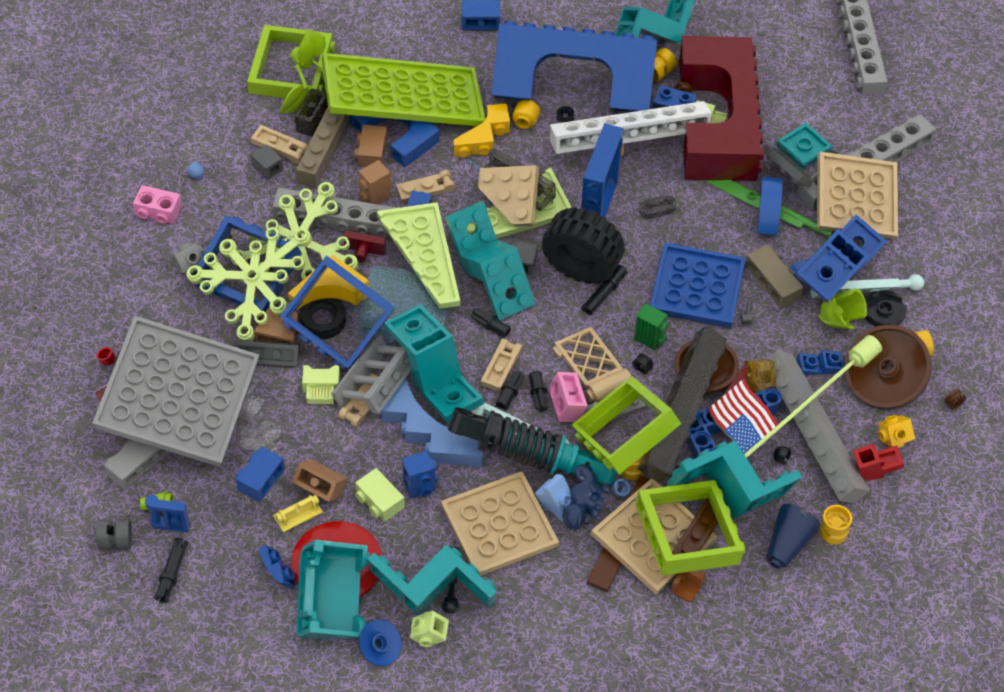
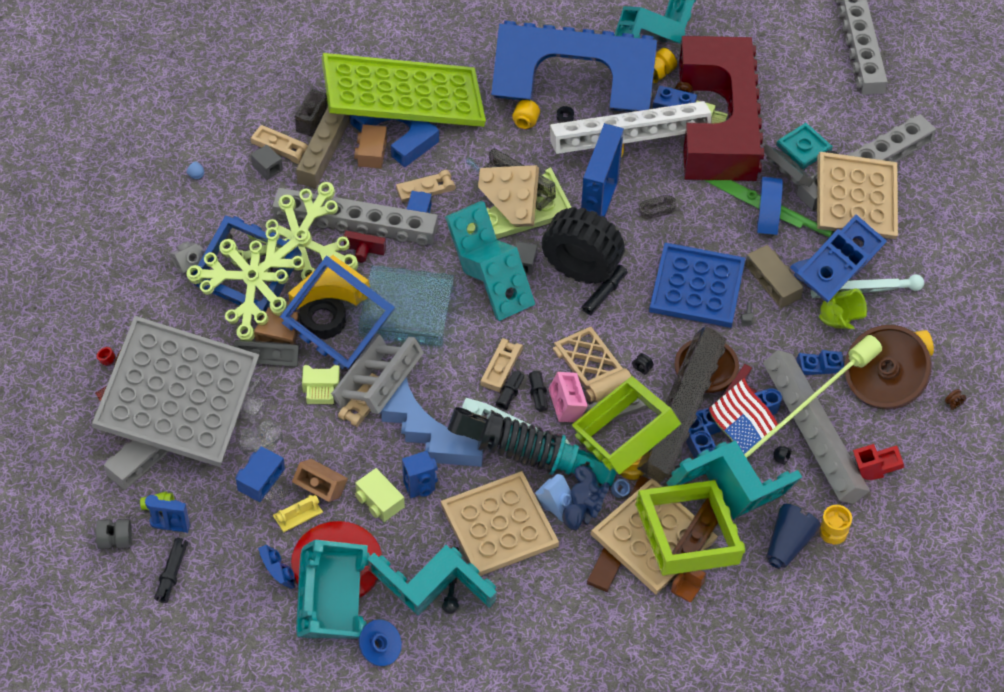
(157, 204): bright pink brick -> none
(276, 88): lime window -> none
(310, 47): lime plant -> none
(374, 183): medium nougat brick -> none
(423, 243): yellowish green wing -> none
(429, 629): yellowish green brick -> none
(433, 362): teal bracket -> none
(480, 139): yellow arch -> none
(484, 12): blue brick -> none
(491, 322): black axle -> none
(651, 327): green brick -> none
(761, 373): clear yellow brick -> none
(885, 299): black plate -> none
(896, 431): yellow brick -> none

